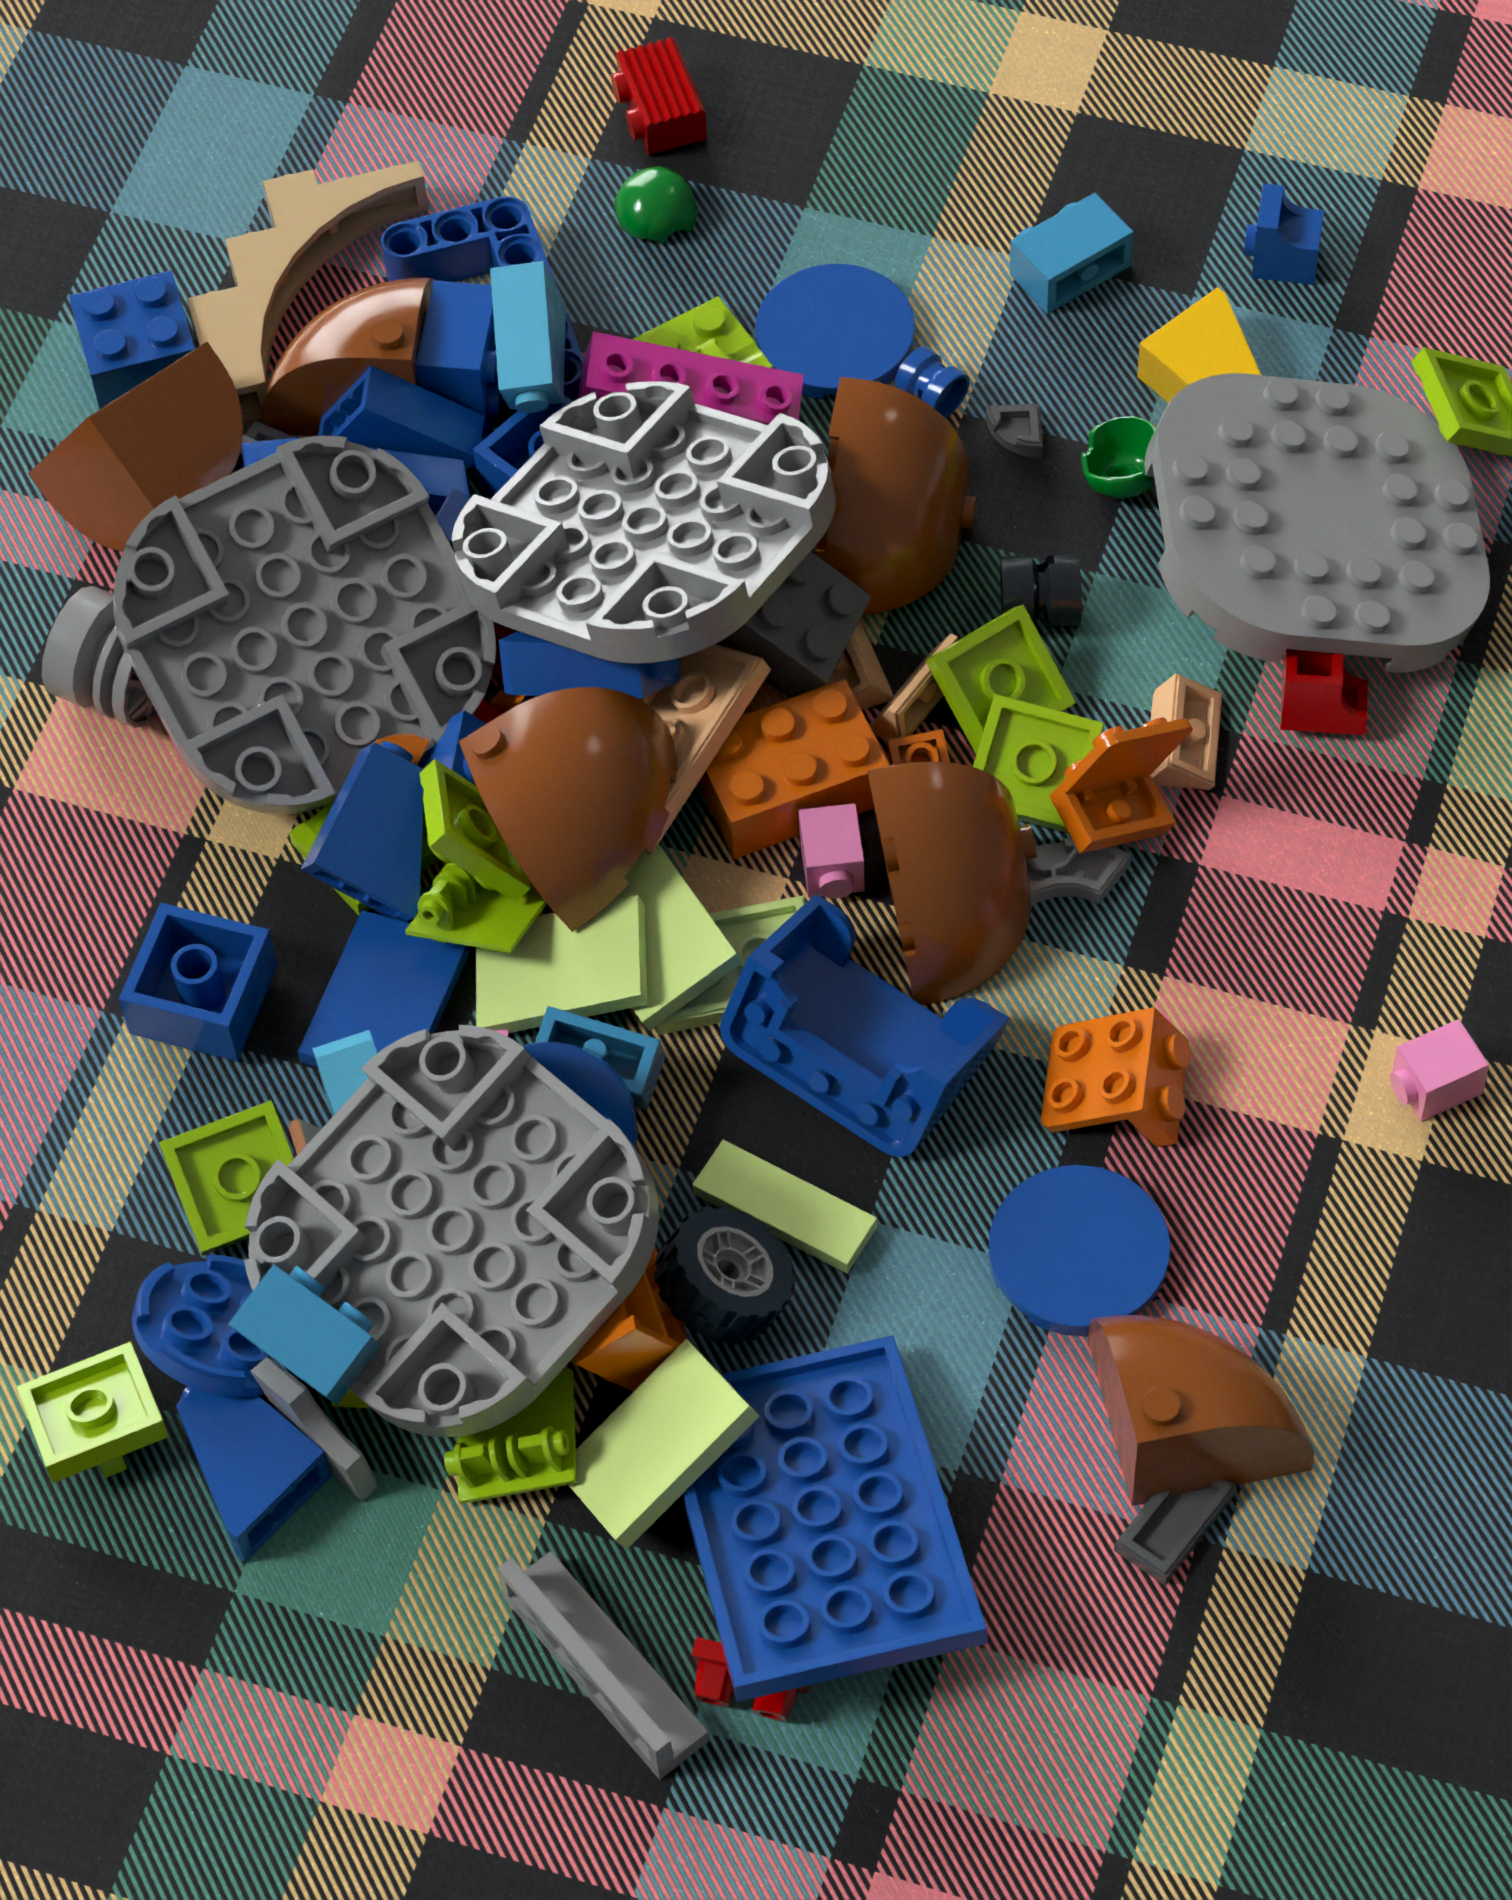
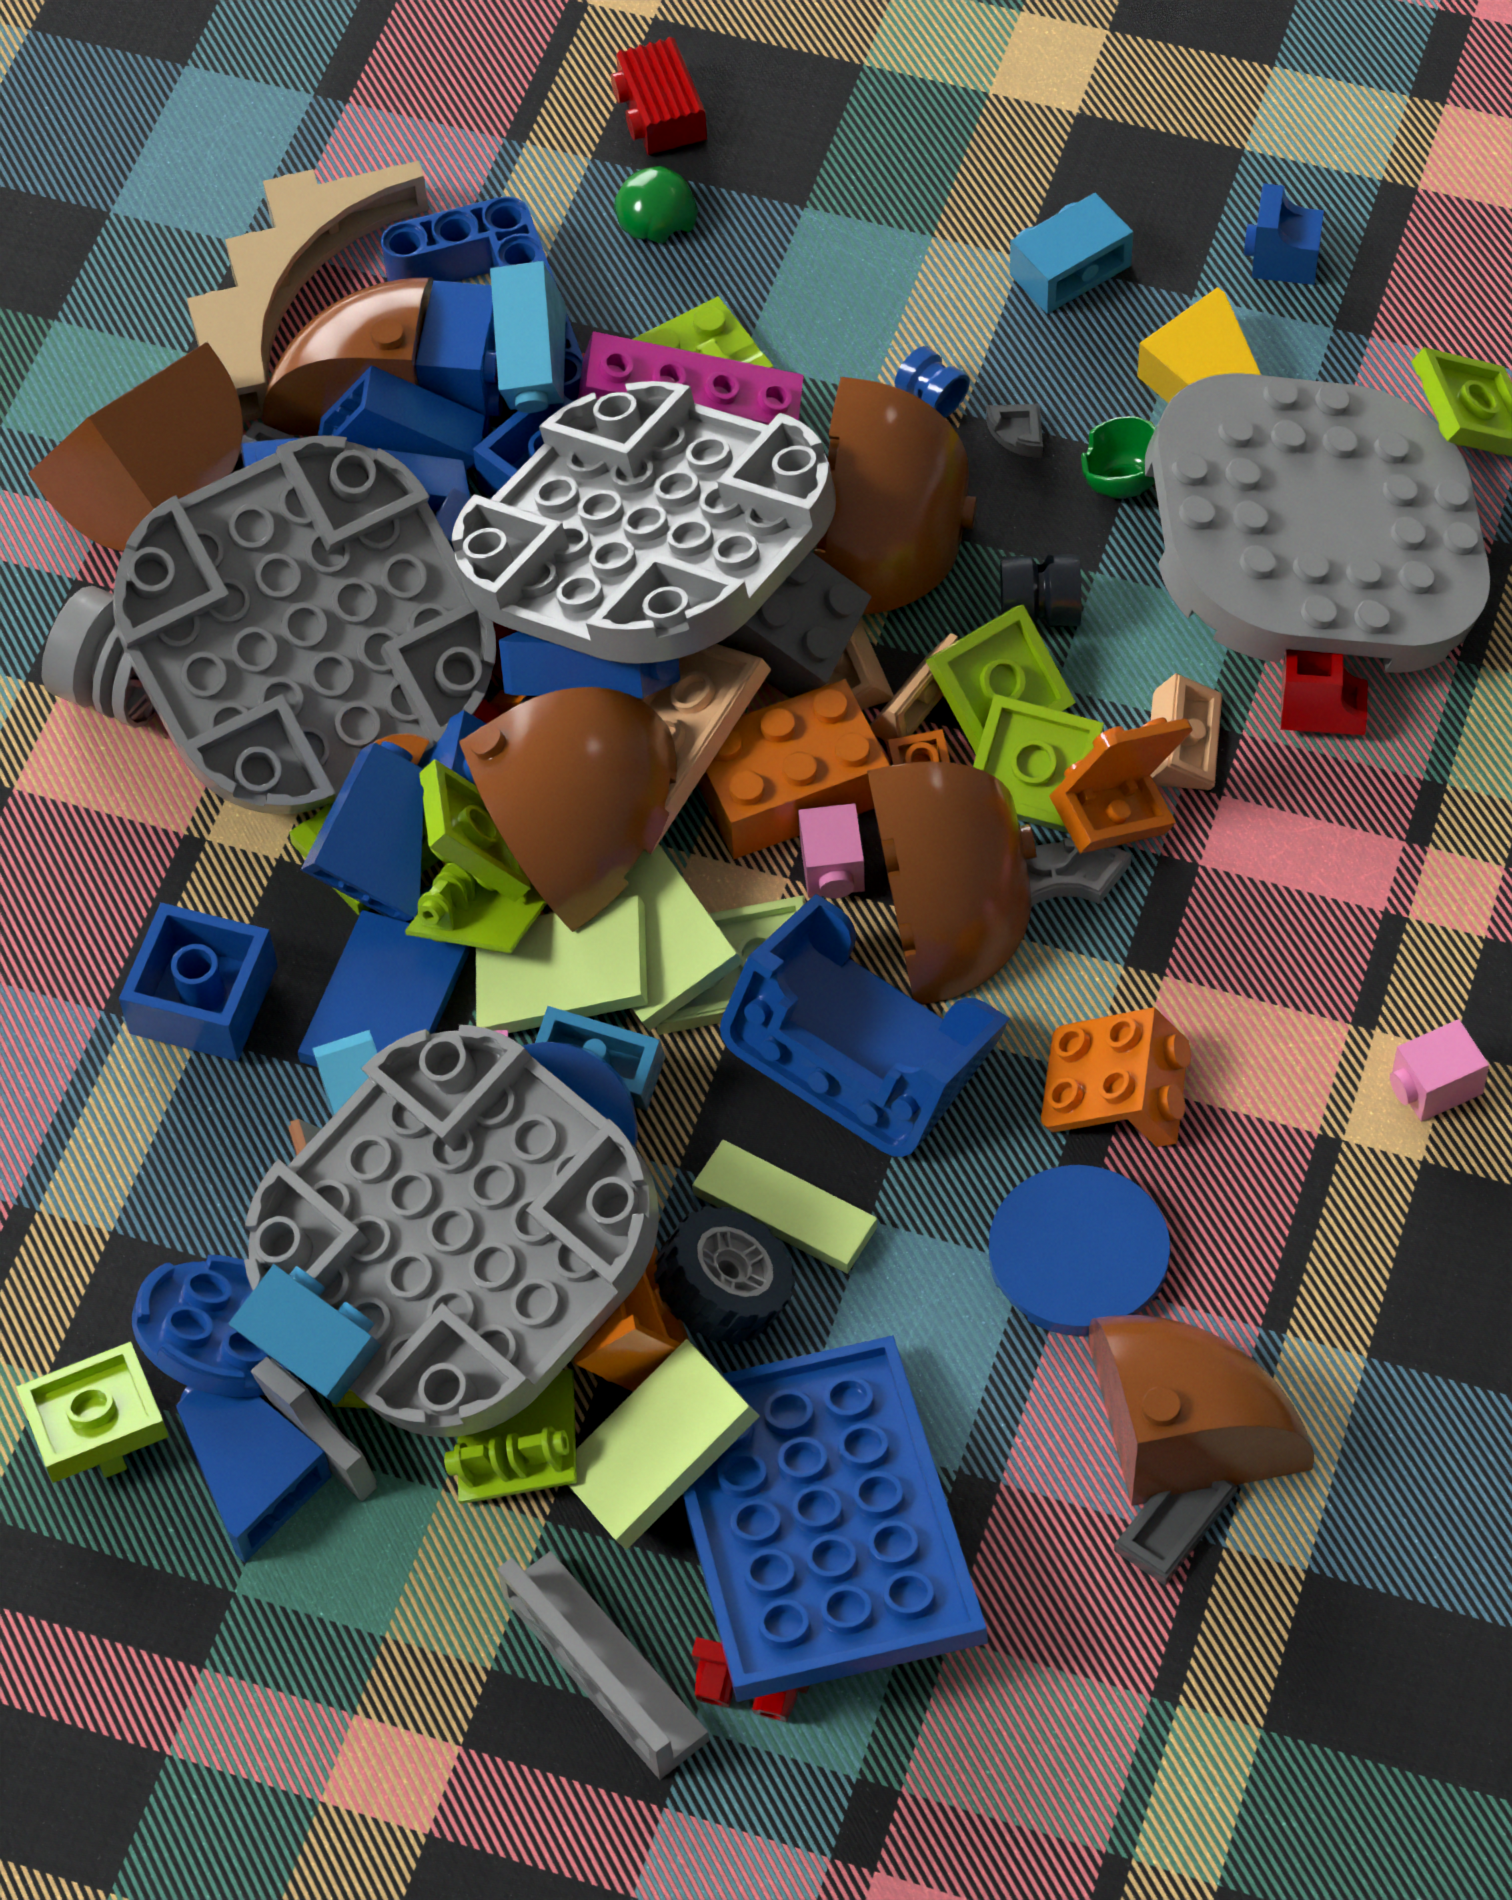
(130, 332): blue brick -> none
(221, 1170): lime hinge -> none
(834, 326): blue tile -> none

